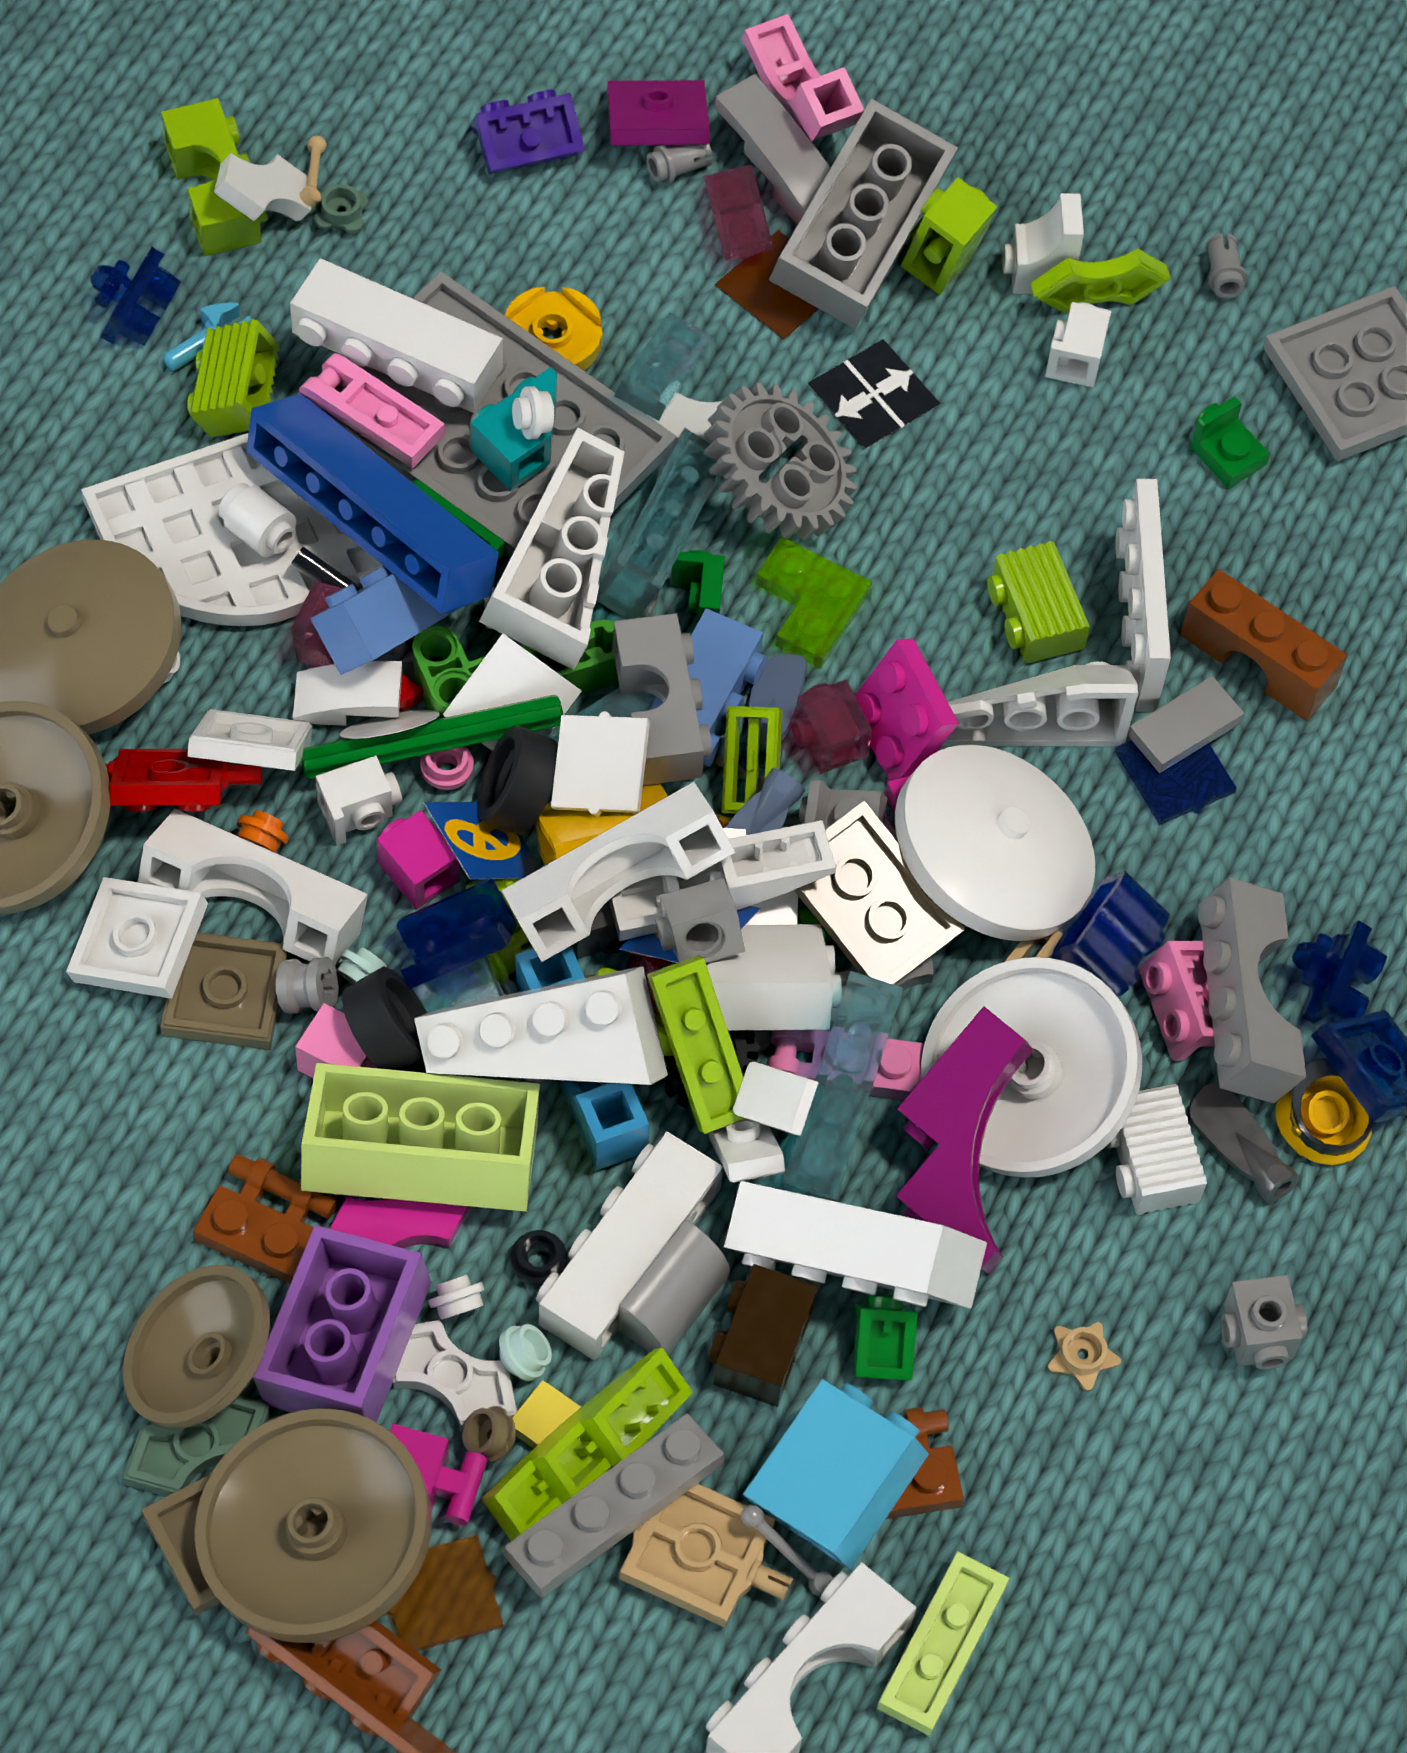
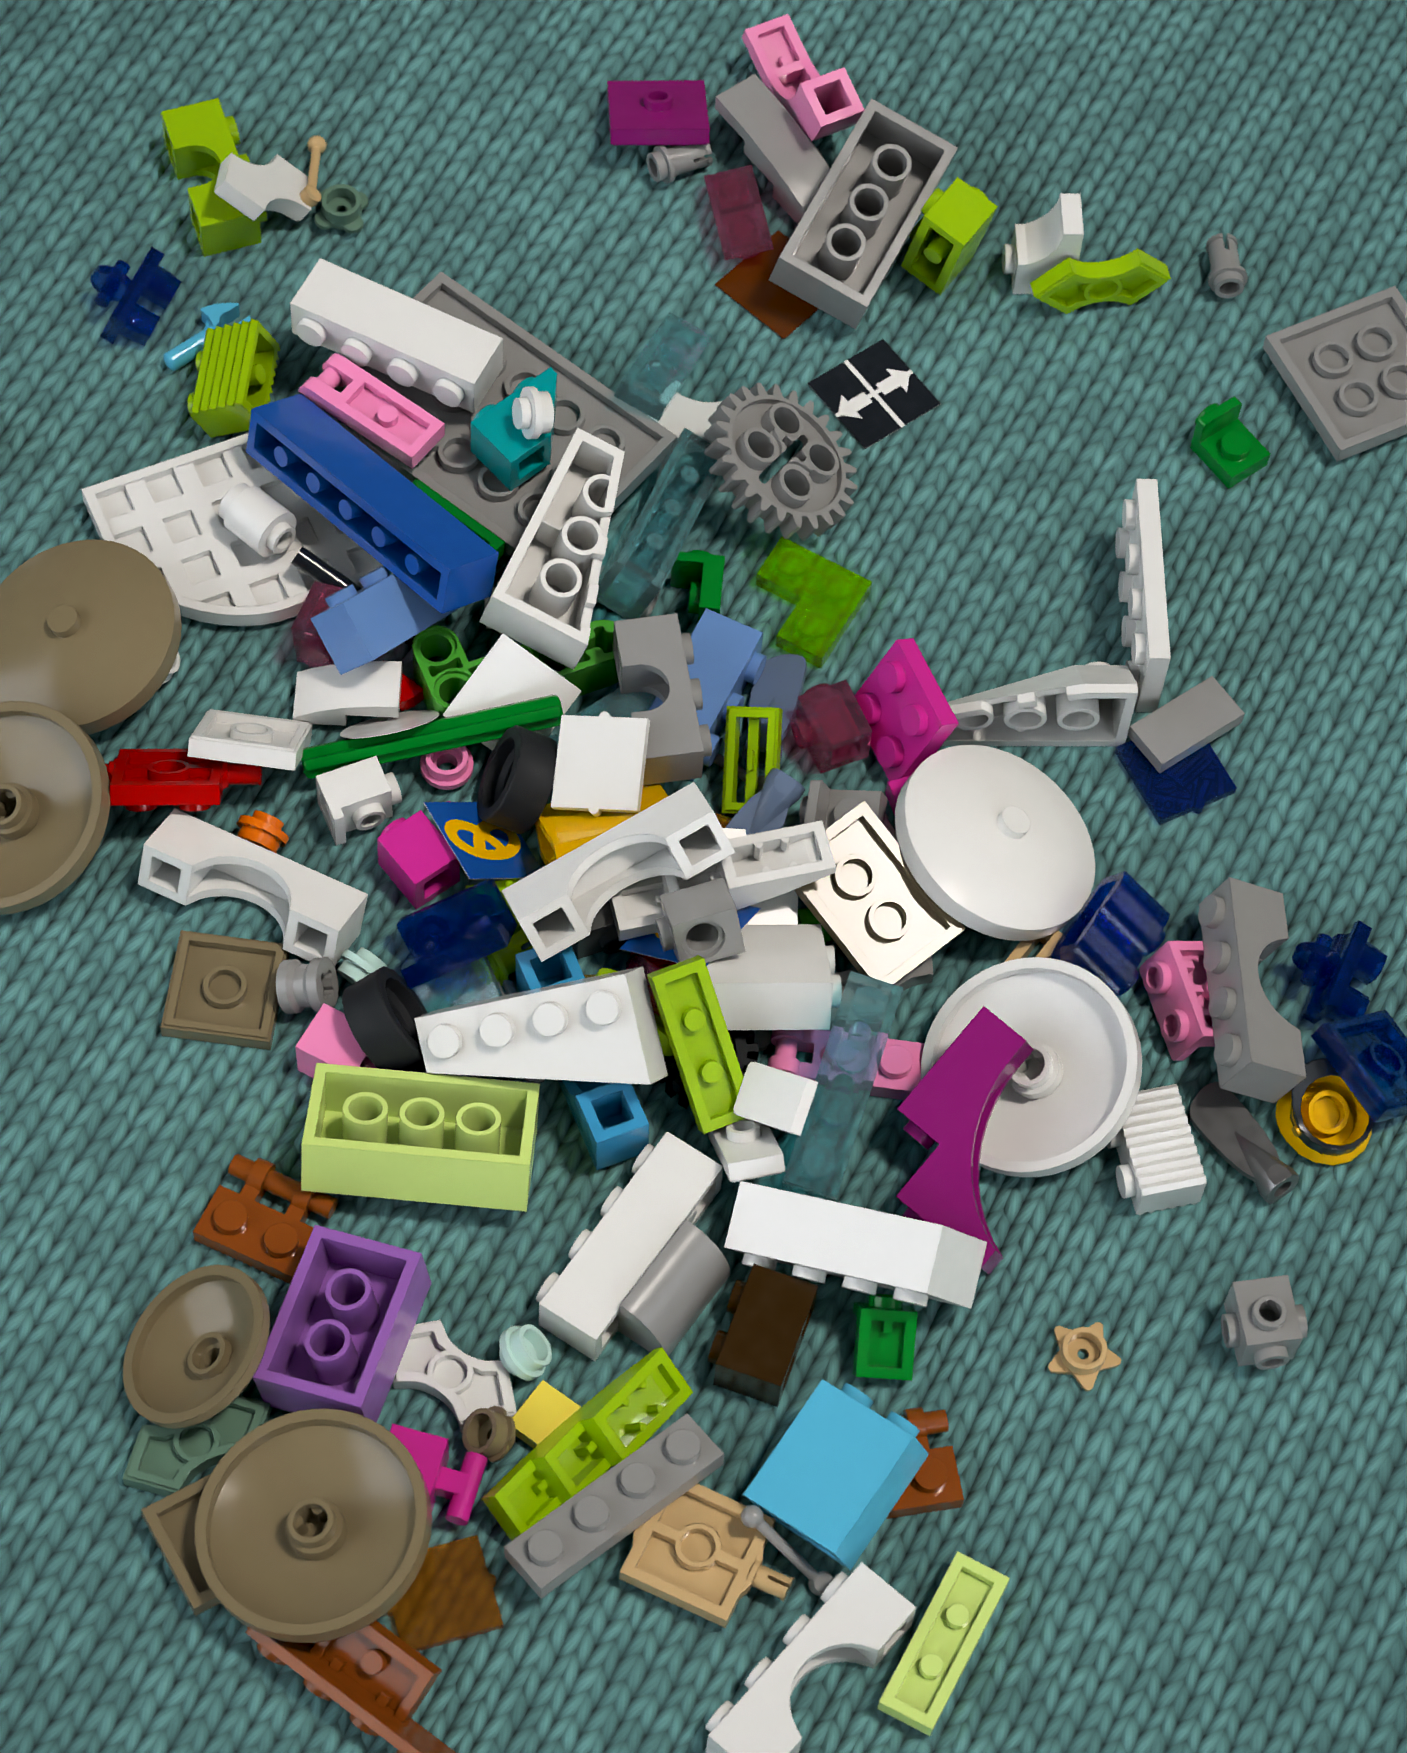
(137, 937): white plate -> none
(401, 1221): dark pink tile -> none
(457, 1297): white plate -> none
(528, 132): dark purple bracket -> none
(538, 1243): black plate -> none
(567, 310): yellow plate -> none
(1038, 603): lime brick -> none
(1078, 345): white brick -> none
(1296, 661): dark orange arch -> none

